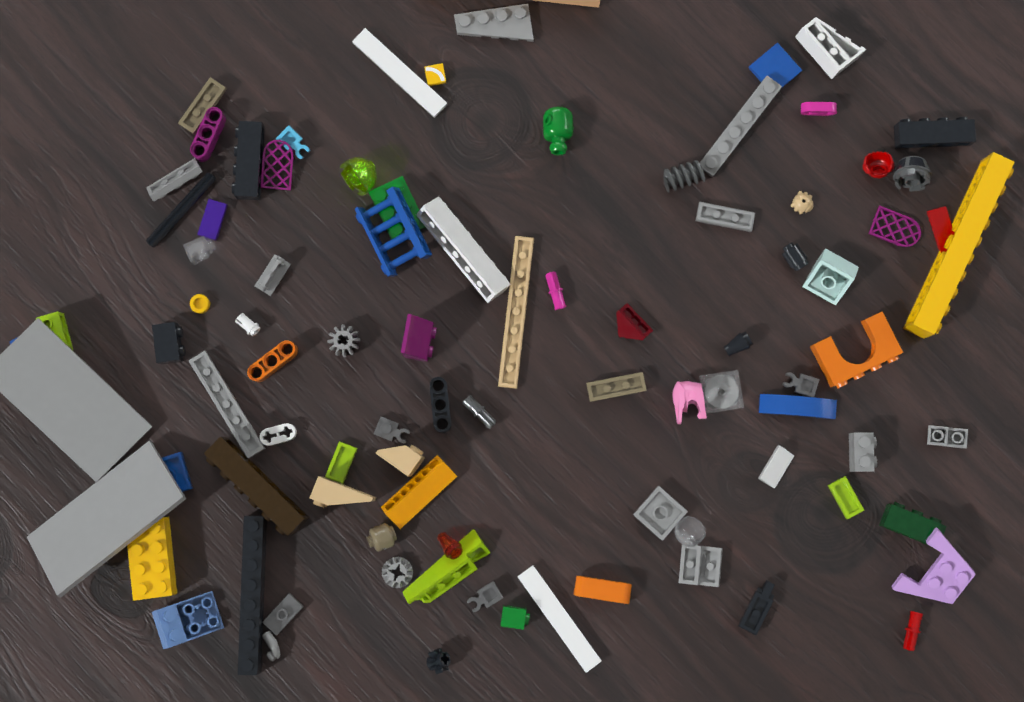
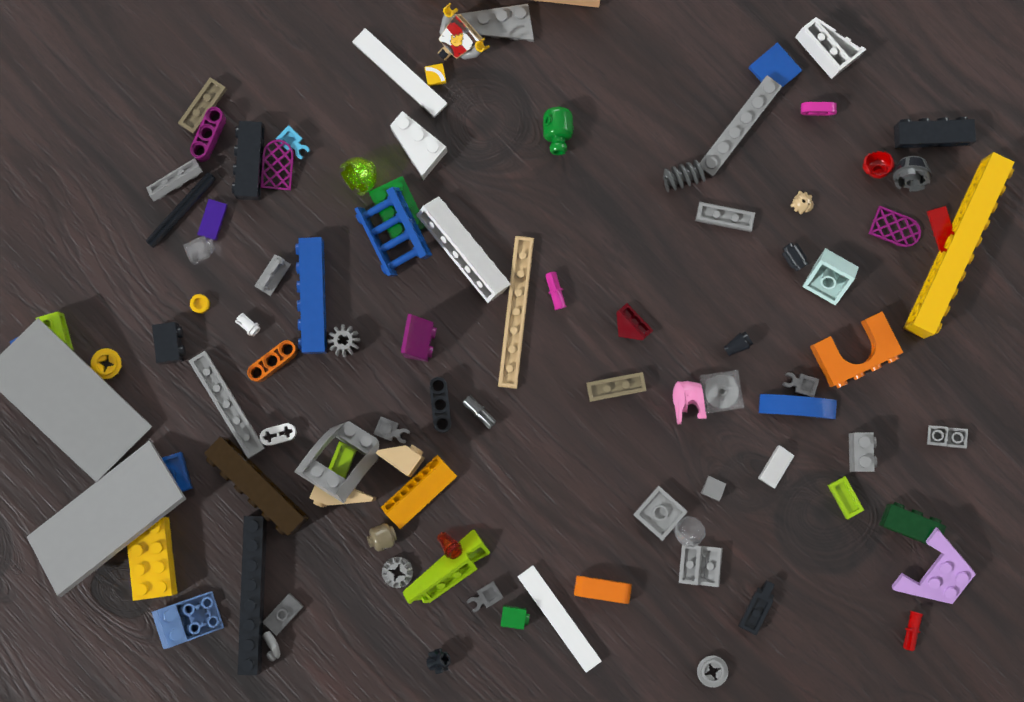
(103, 355): none -> yellow gear
(312, 295): none -> blue brick
(326, 478): none -> light grey wedge
(419, 144): none -> white wedge
(459, 37): none -> torso
(707, 679): none -> light grey gear
(713, 488): none -> light grey slope

